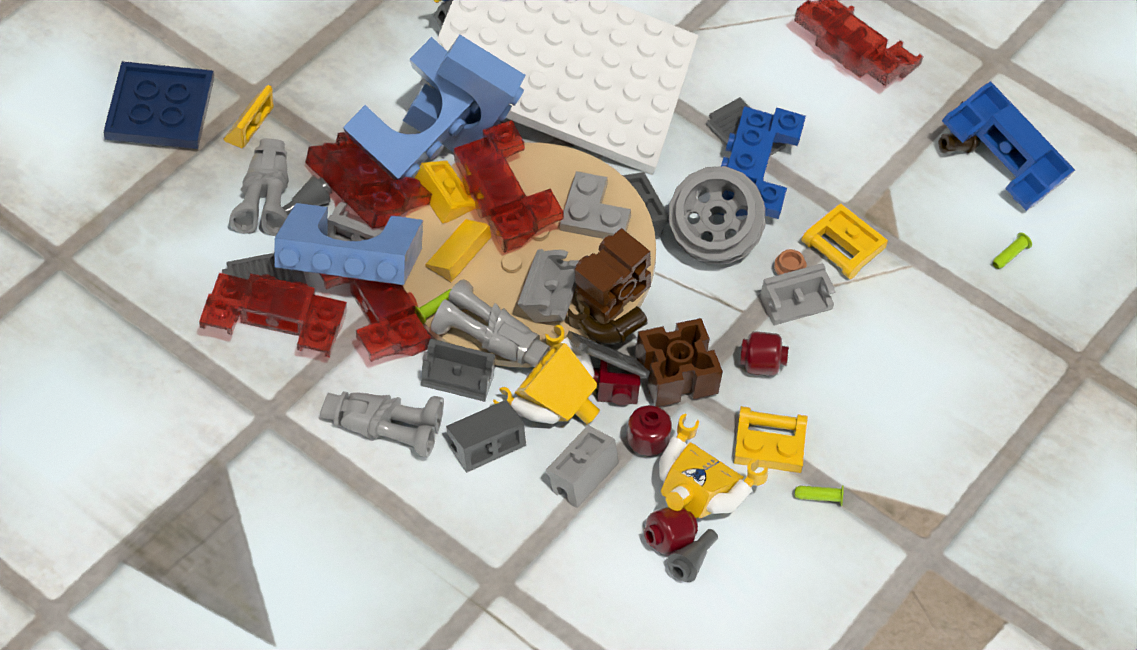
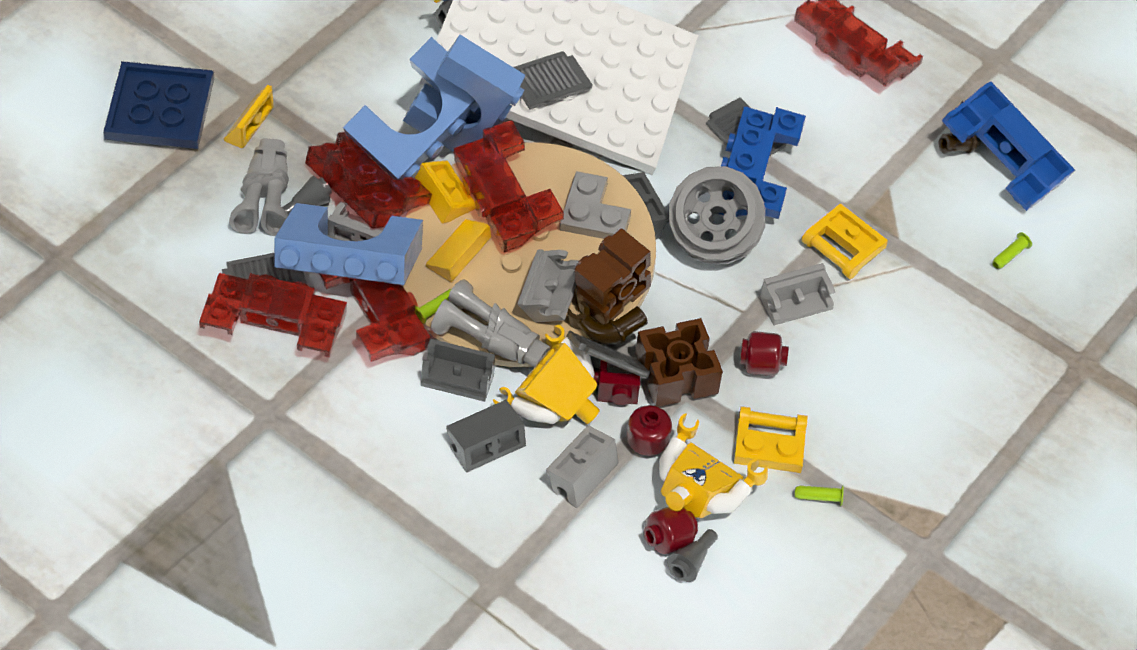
(373, 415): light grey piece -> none
(552, 79): none -> dark grey window
(789, 261): nougat plate -> none

